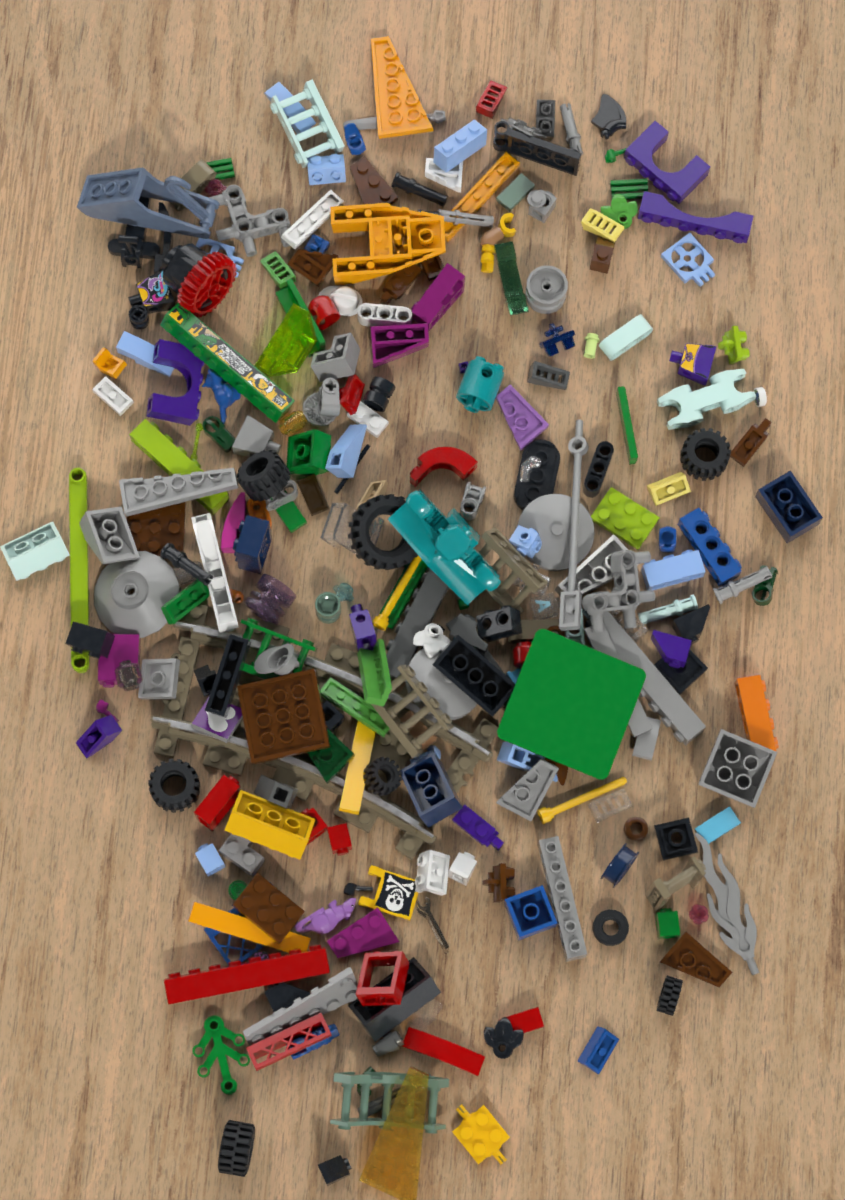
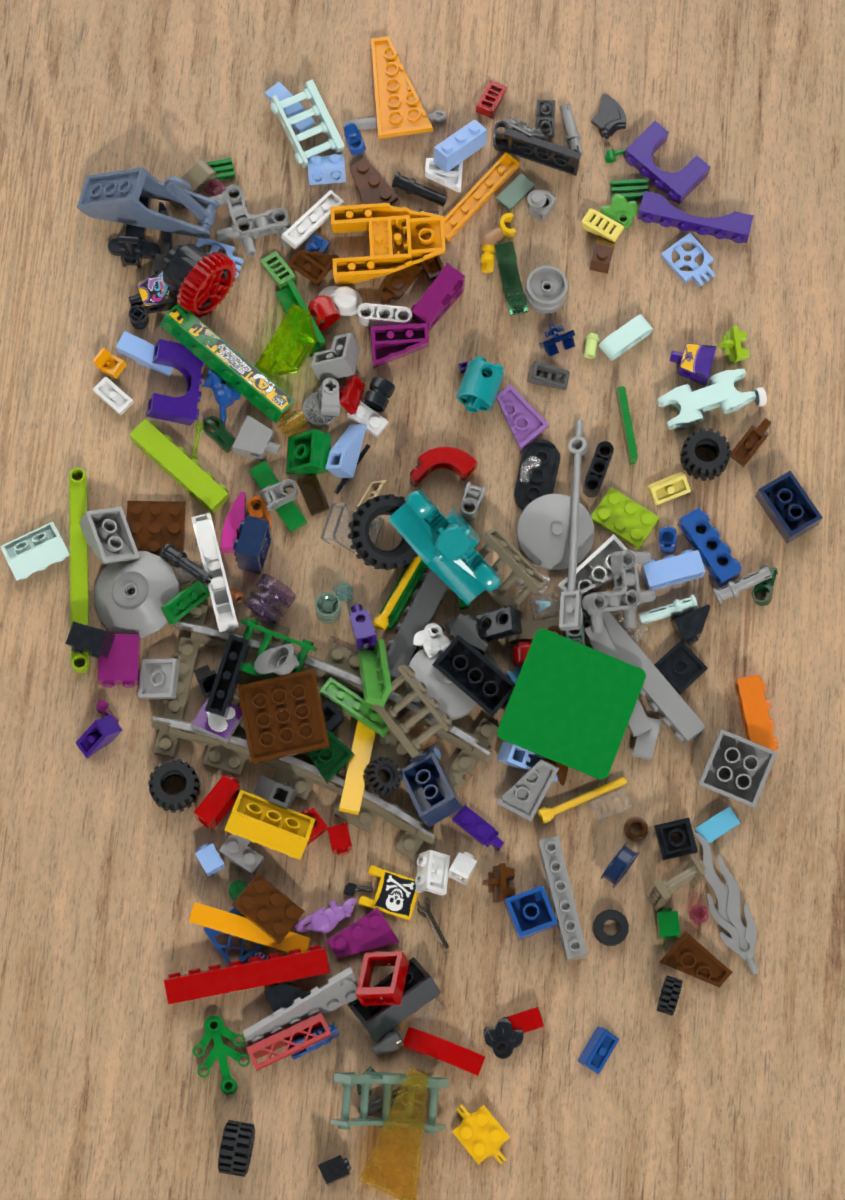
(128, 675): clear smoke head -> none
(153, 493): light grey wing -> none
(263, 475): black tyre -> none
(486, 221): light grey pin -> none
(526, 541): light blue brick -> none
(671, 648): dark purple slope -> none

